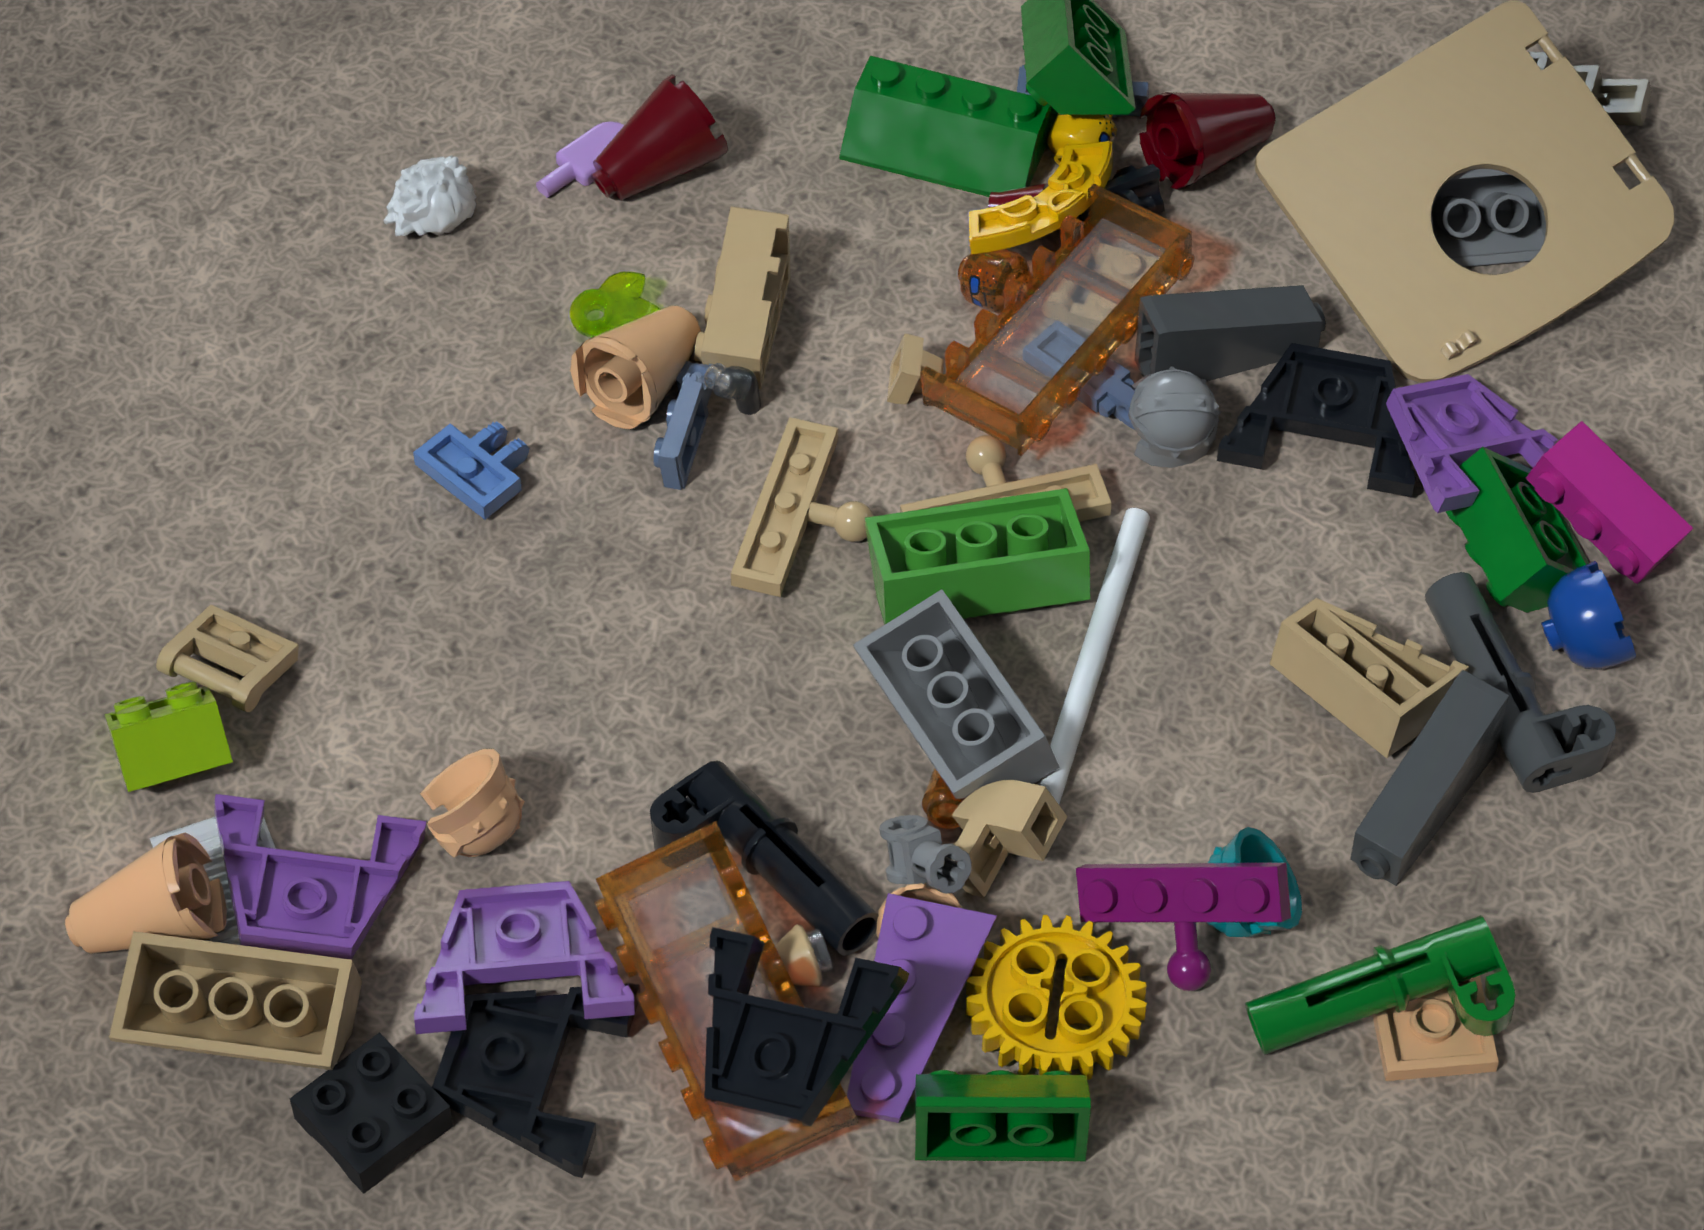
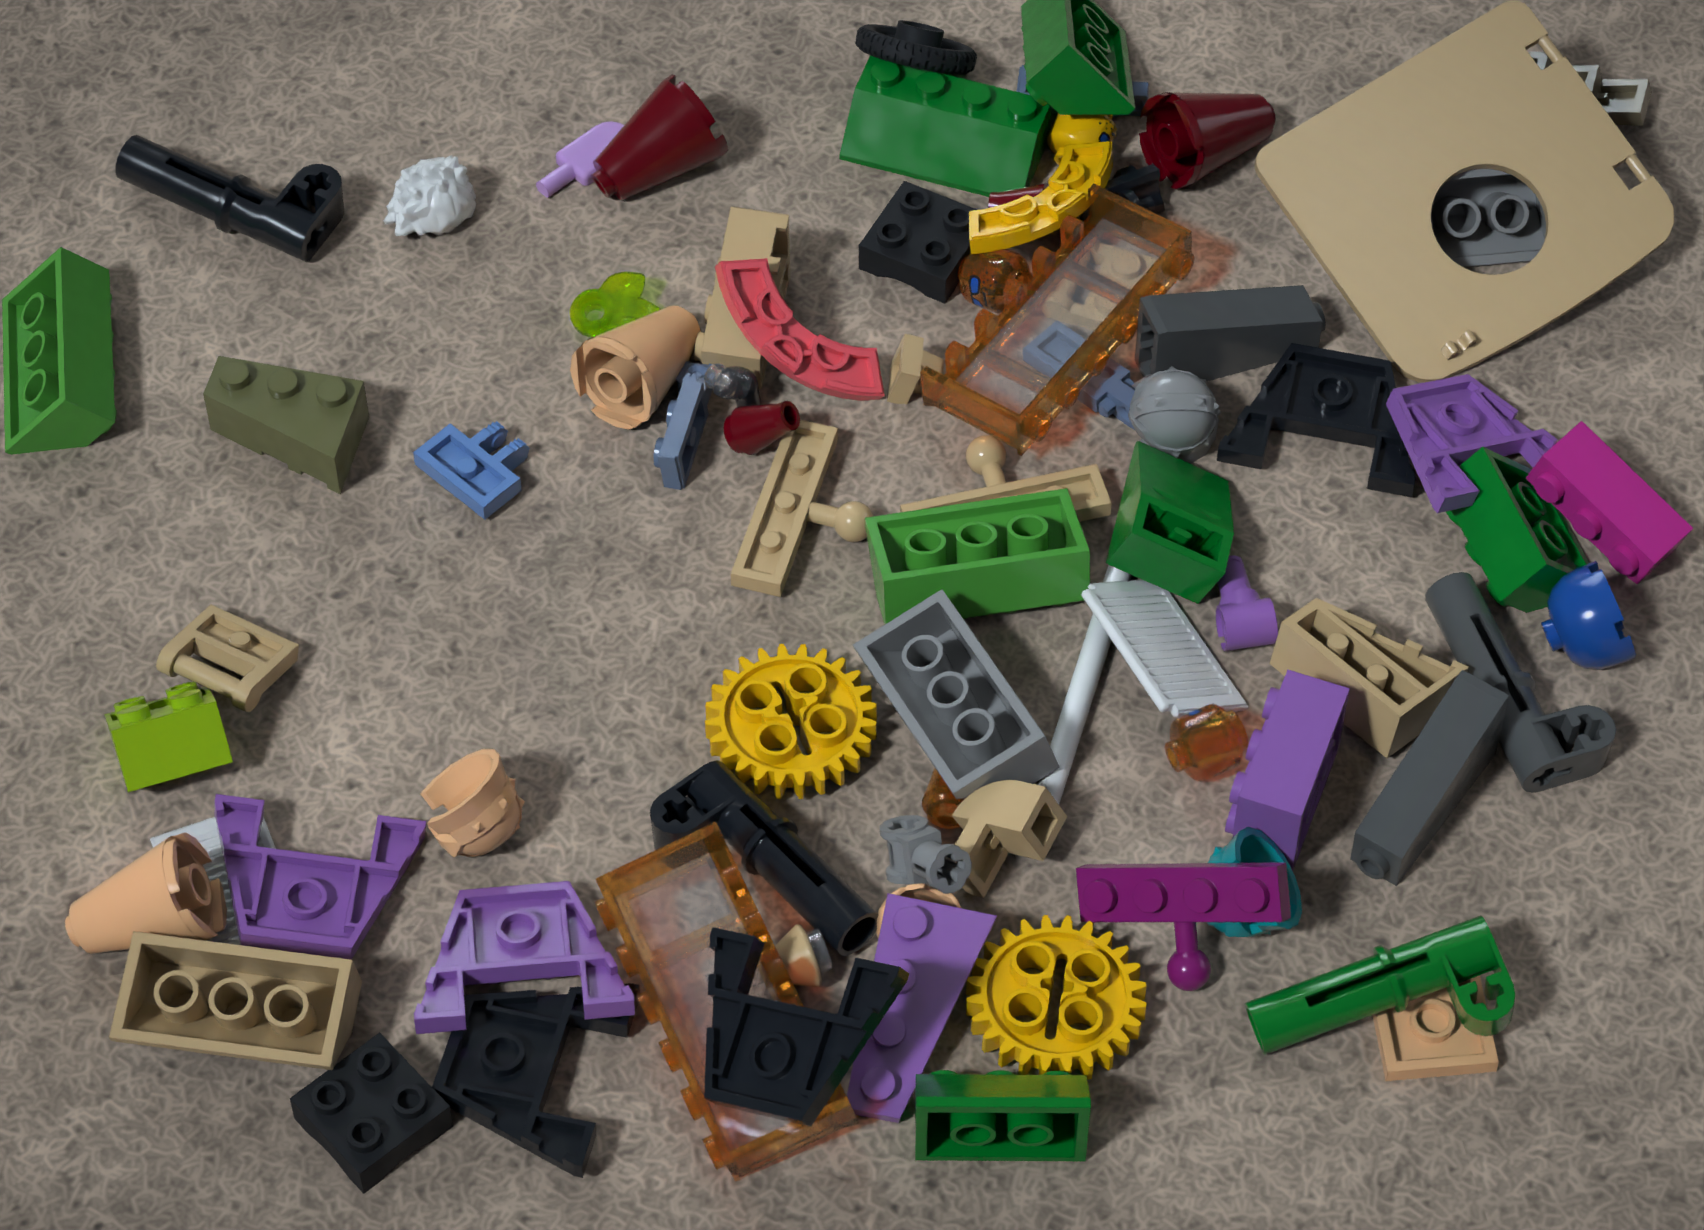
(58, 356): none -> bright green slope
(234, 202): none -> black piece
(289, 414): none -> olive wedge
(758, 426): none -> dark red cone
(787, 344): none -> coral tile
(834, 706): none -> yellow gear
(916, 47): none -> black wheel
(918, 241): none -> black brick
(1161, 647): none -> white window
(1172, 524): none -> green slope
(1206, 742): none -> clear orange head
(1241, 613): none -> medium lavender pin
(1289, 761): none -> medium lavender brick

